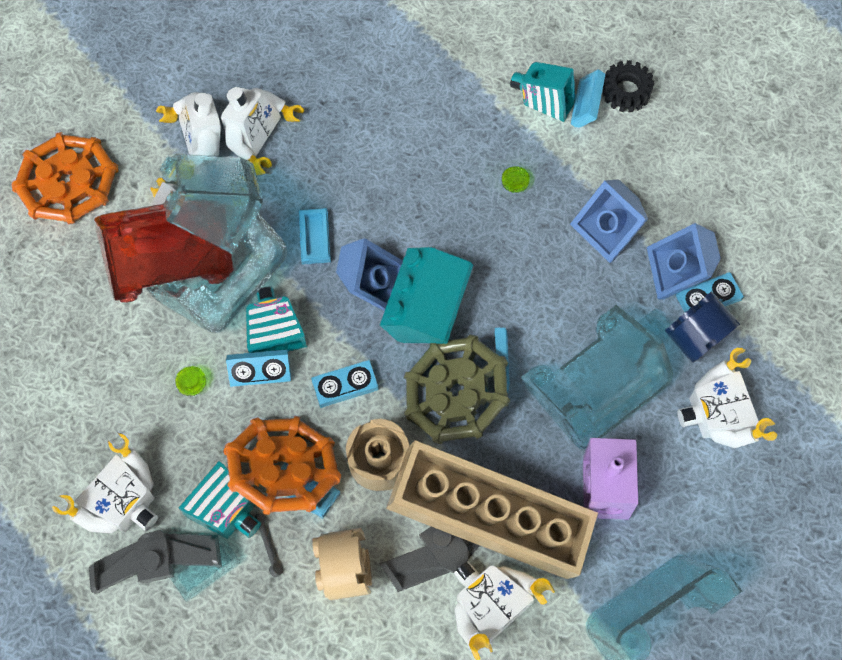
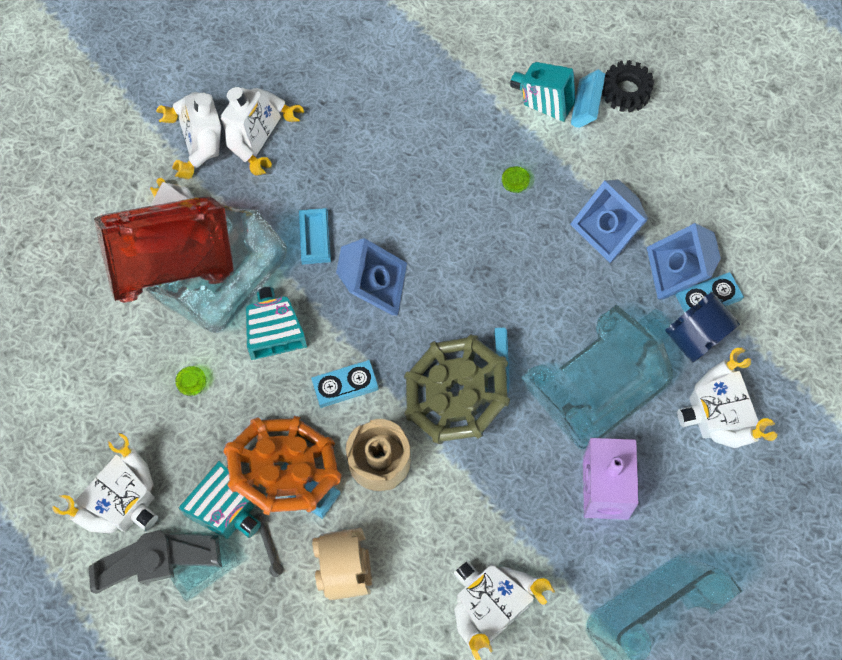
(50, 172): orange plate -> none
(213, 198): clear light blue windscreen -> none
(258, 368): tile -> none
(426, 296): teal slope -> none
(440, 556): dark grey plate -> none
(492, 510): tan brick -> none

